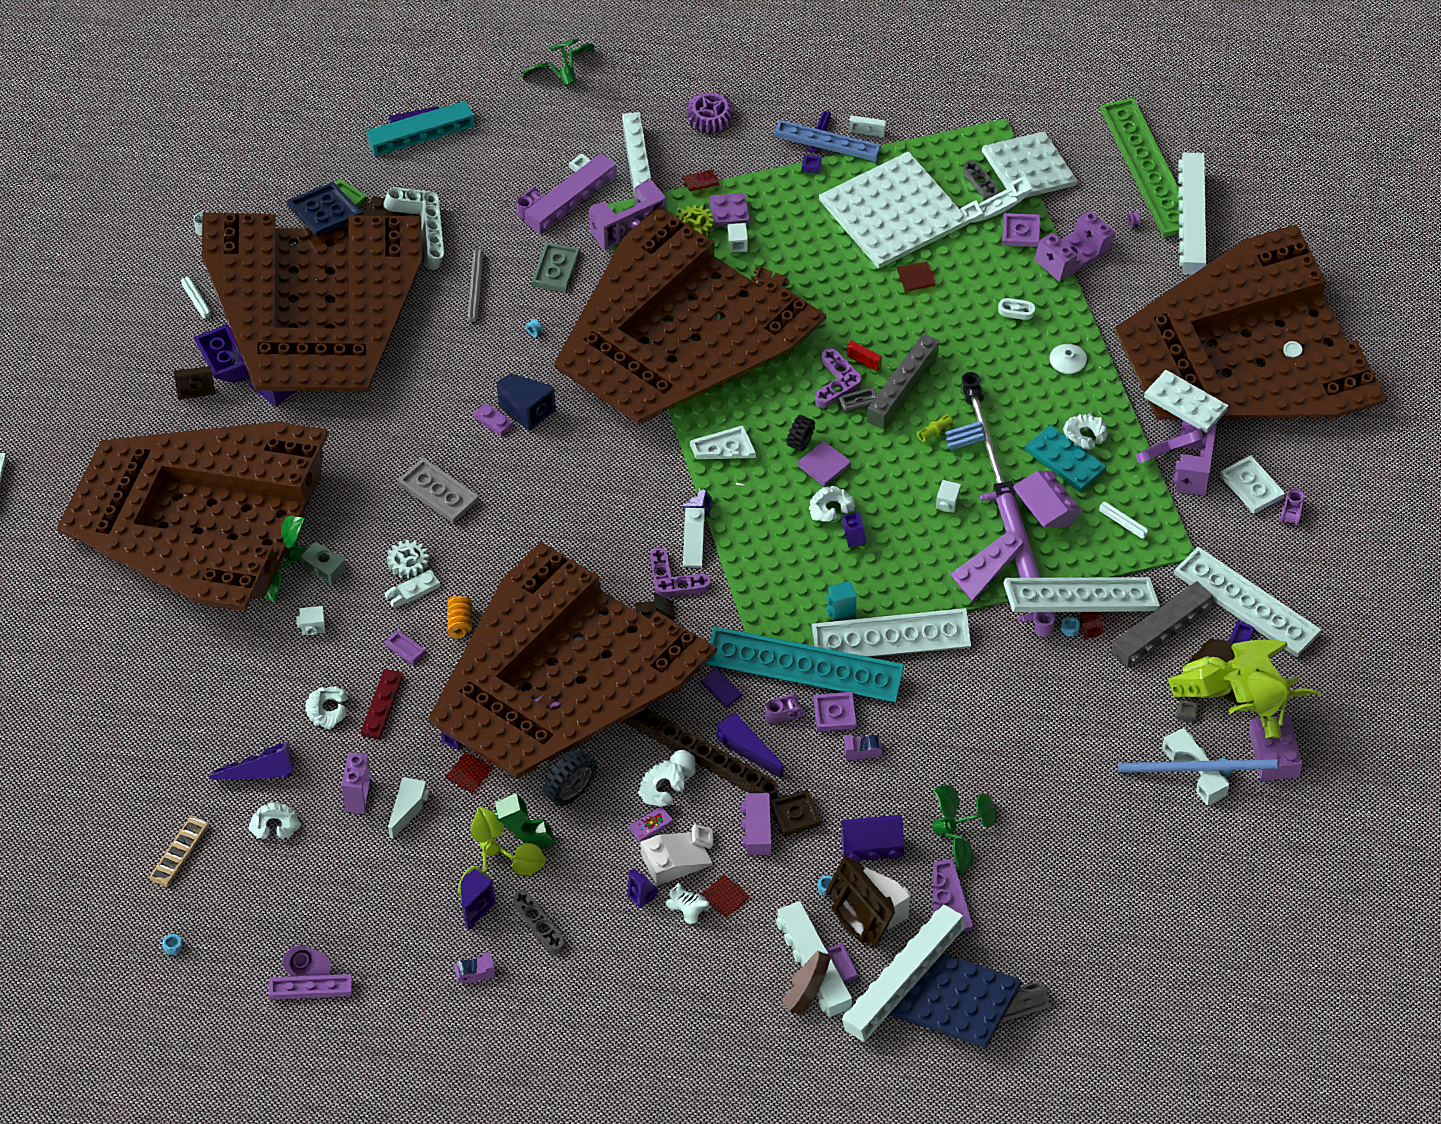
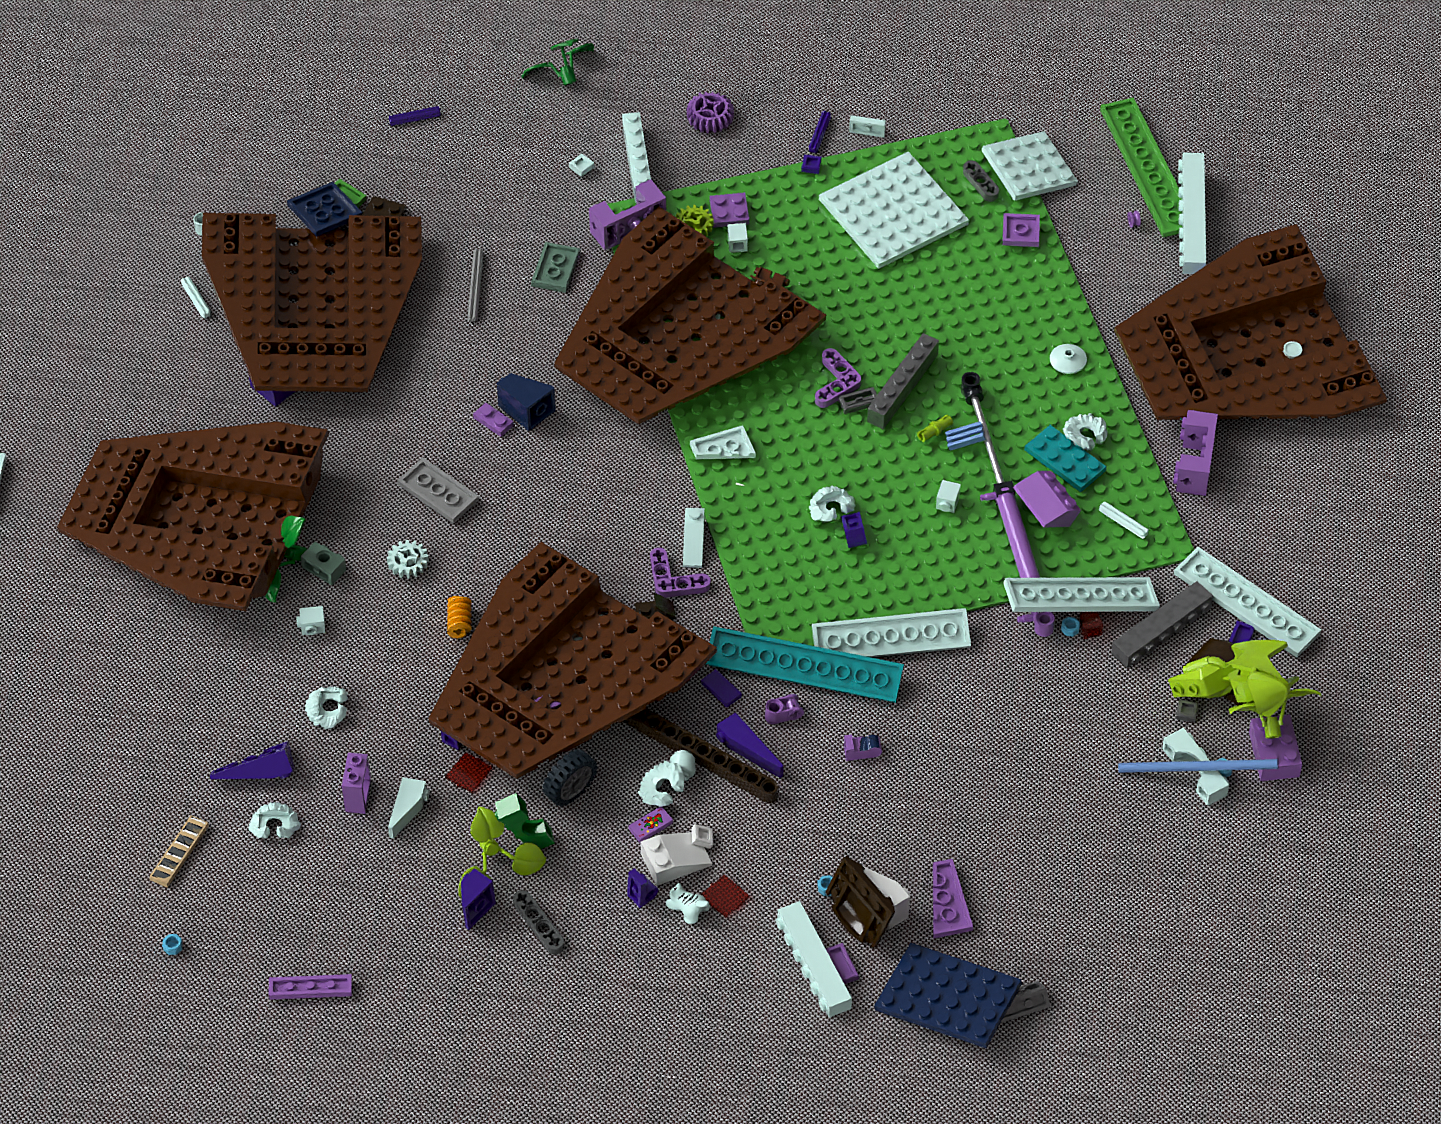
(194, 382): dark brown plate -> none
(222, 354): dark purple slope -> none
(306, 962): medium lavender piece -> none
(381, 704): dark red plate -> none
(405, 647): medium lavender tile -> none
(413, 589): light aqua hinge -> none
(420, 128): teal brick -> none
(427, 206): light aqua beam -> none
(475, 969): medium lavender leg -> none
(527, 200): medium lavender piece -> none
(534, 327): medium azure bush -> none
(570, 193): medium lavender brick -> none
(700, 180): clear red piece -> none
(703, 500): dark purple panel -> none
(756, 824): medium lavender brick -> none
(795, 813): dark brown plate -> none
(800, 433): black tyre -> none
(807, 983): reddish brown slope -> none
(824, 463): medium lavender tile -> none
(827, 140): medium blue tile -> none
(834, 711): medium lavender plate -> none
(841, 602): teal brick -> none
(864, 356): red tile -> none
(873, 838): dark purple slope -> none
(903, 973): light aqua brick -> none
(916, 276): clear red piece -> none
(949, 802): green plant -> none
(980, 570): medium lavender wing -> none
(999, 203): light aqua slope -> none
(1016, 308): light aqua plate -> none
(1068, 255): medium lavender plate -> none
(1169, 444): medium lavender beam -> none
(1186, 401): light aqua plate -> none
(1252, 484): light aqua plate -> none
(1292, 509): medium lavender piece -> none

